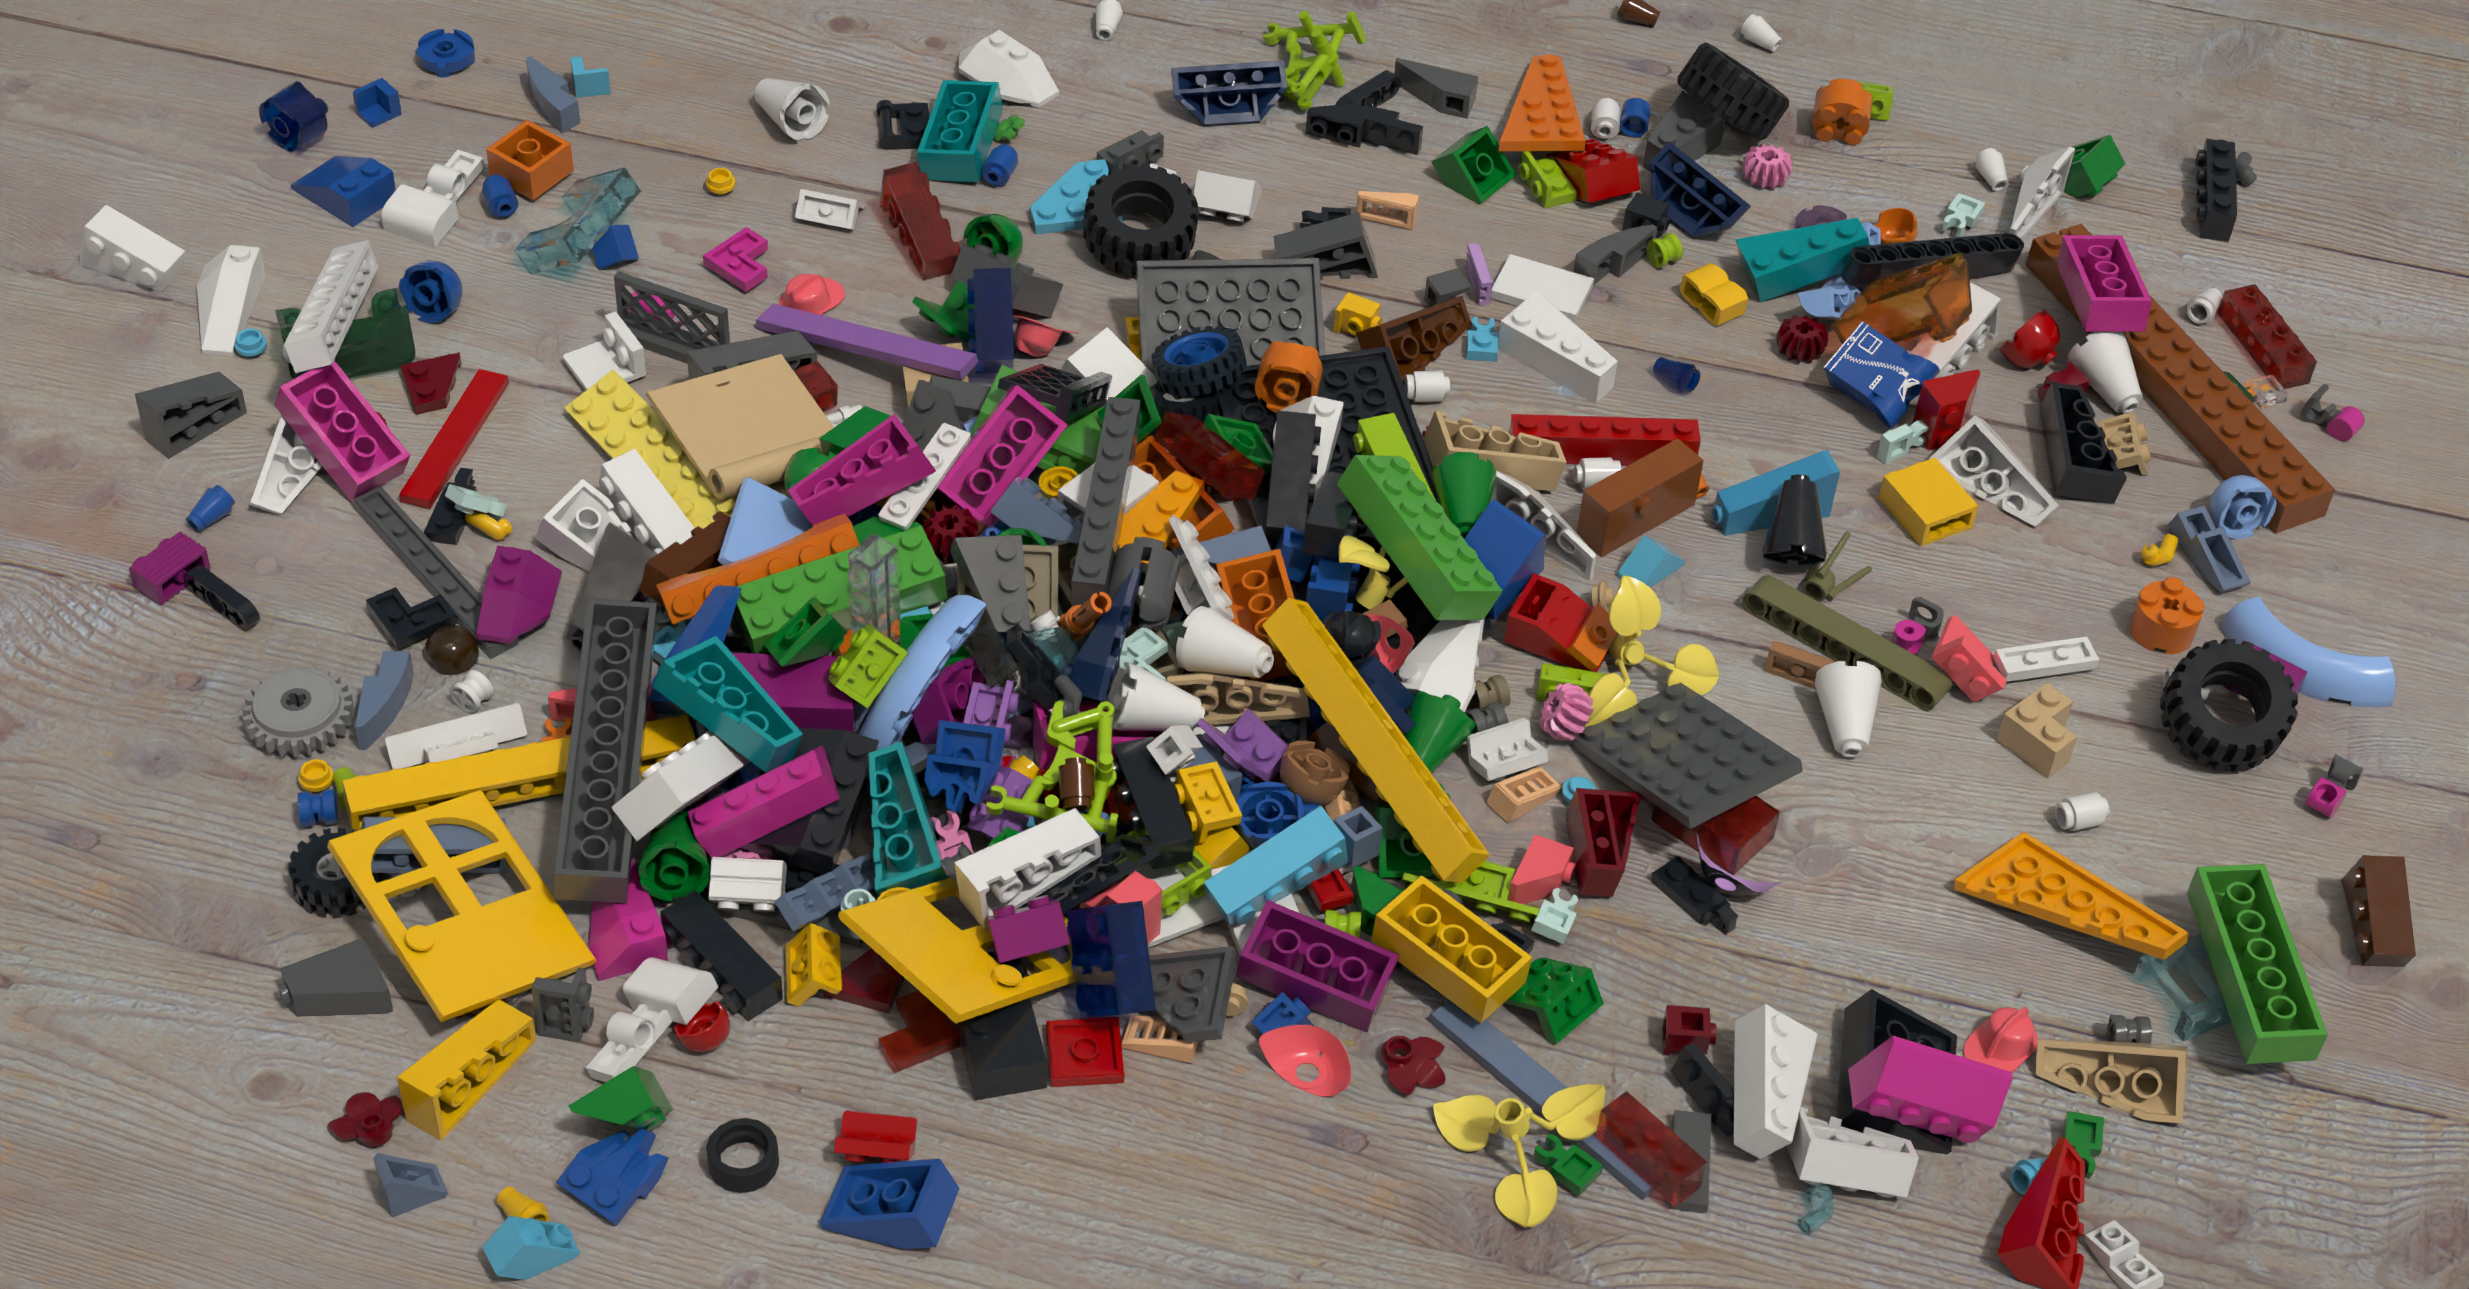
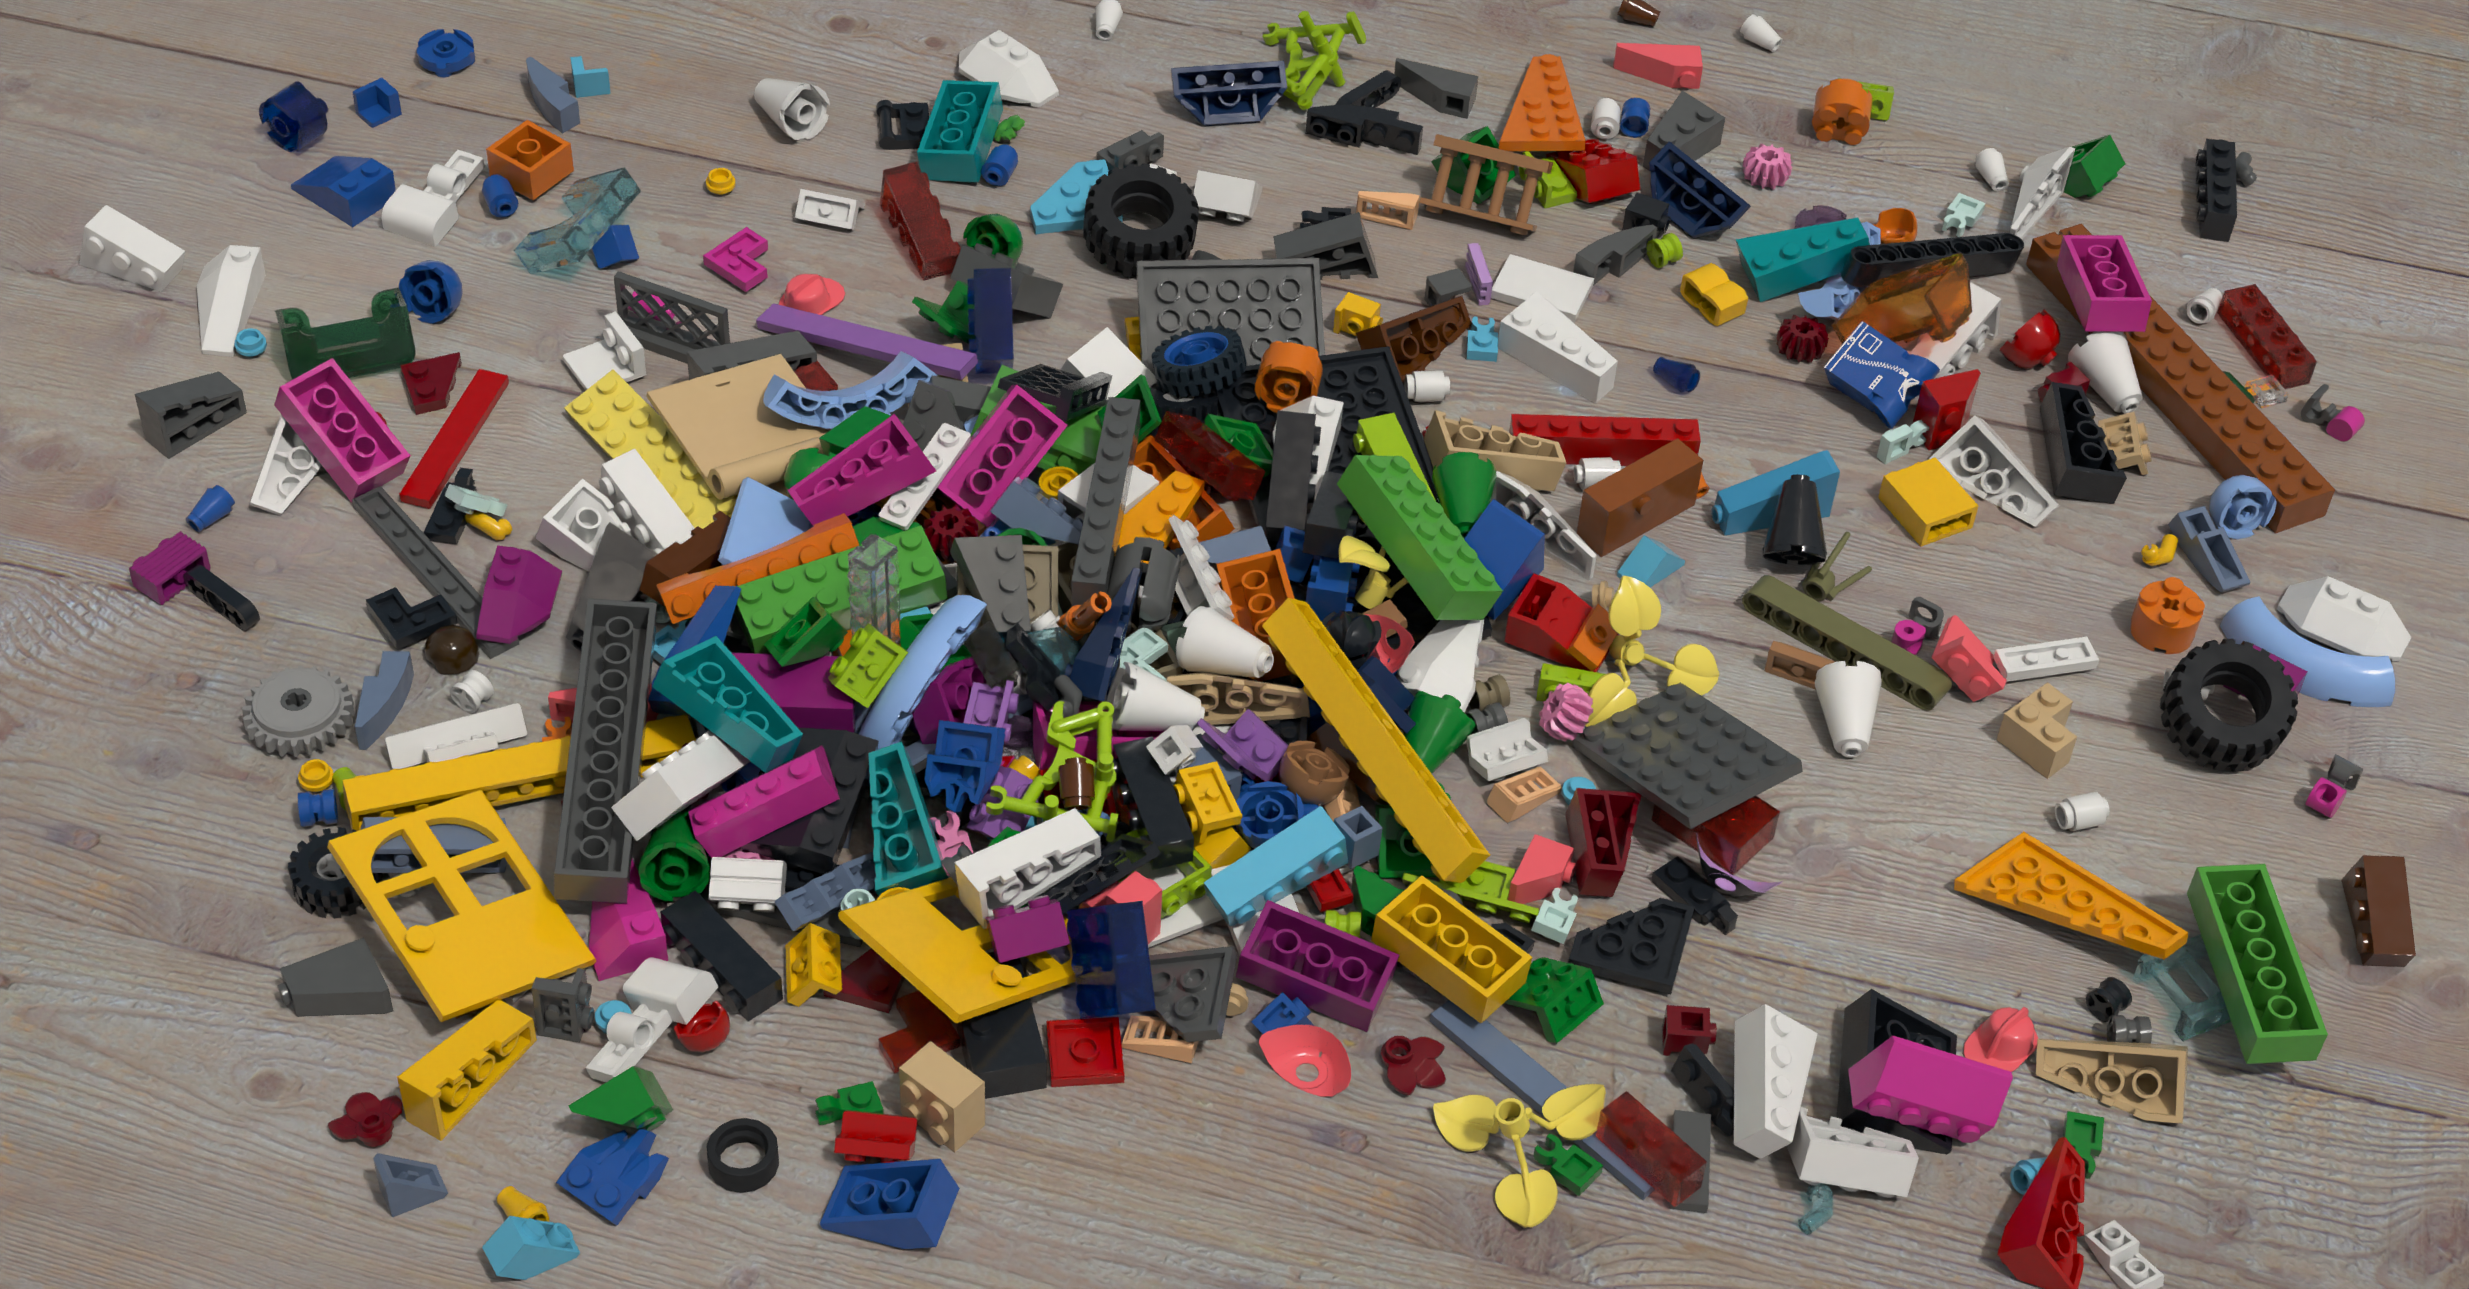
(331, 307): white brick -> none
(607, 1010): none -> medium azure plate
(827, 409): none -> light blue brick
(854, 1098): none -> green plate
(942, 1096): none -> tan brick
(1035, 337): coral piece -> none
(1477, 155): none -> medium nougat fence
(1637, 946): none -> black plate
(1661, 63): none -> coral slope
(1733, 91): black tyre -> none
(2108, 999): none -> black wheel
(2345, 618): none -> white wedge

